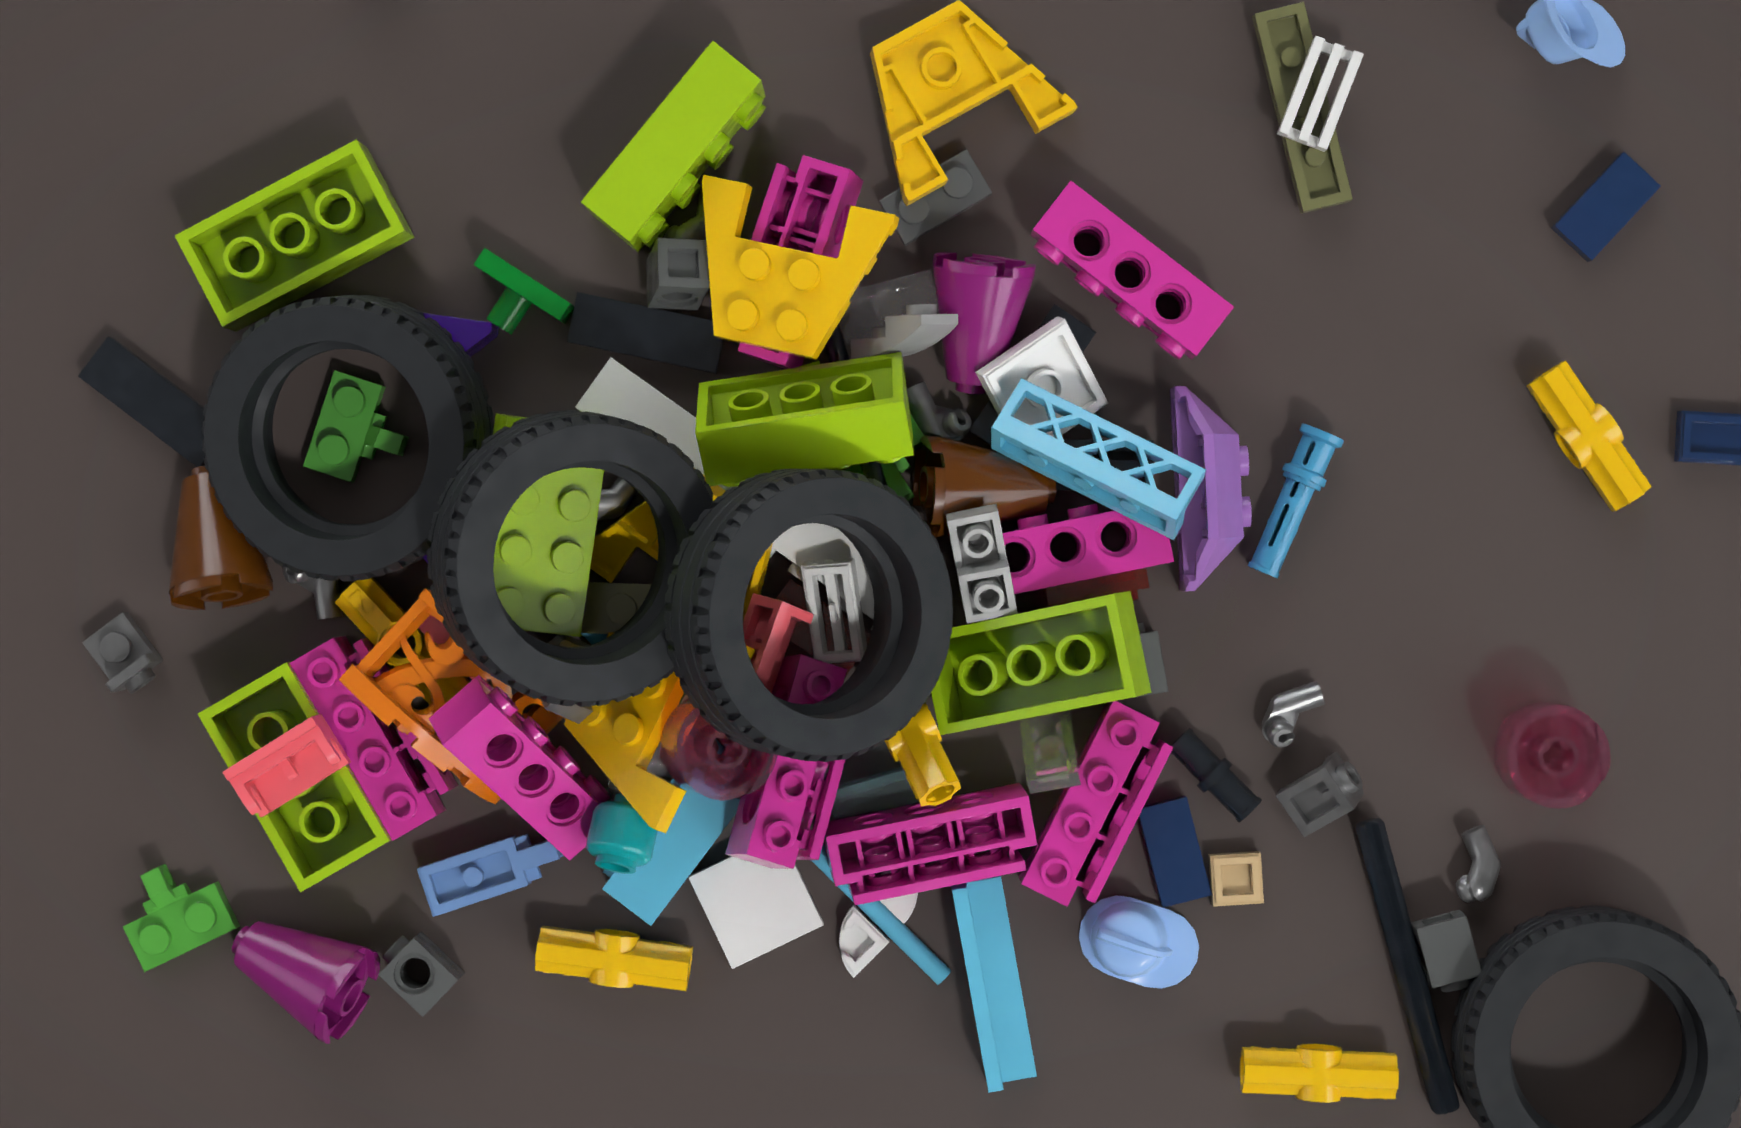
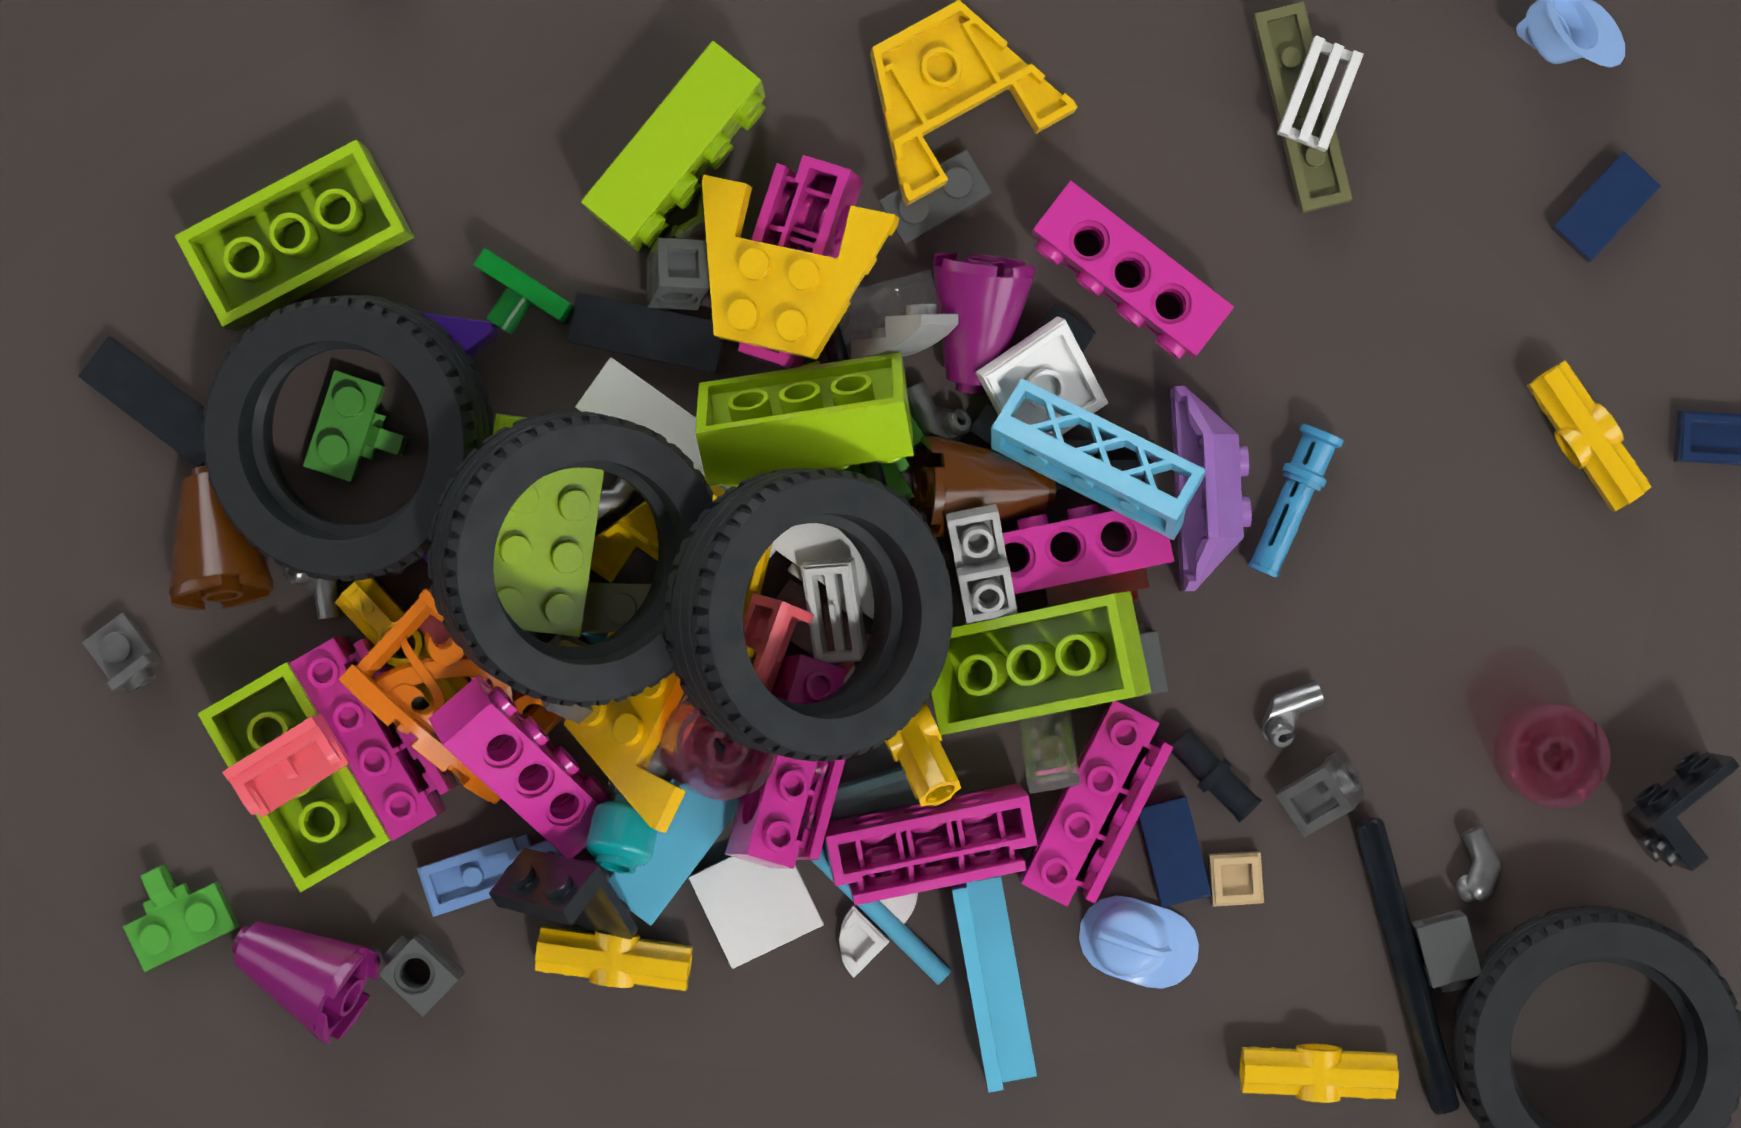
(563, 892): none -> black bracket
(1659, 807): none -> black bracket

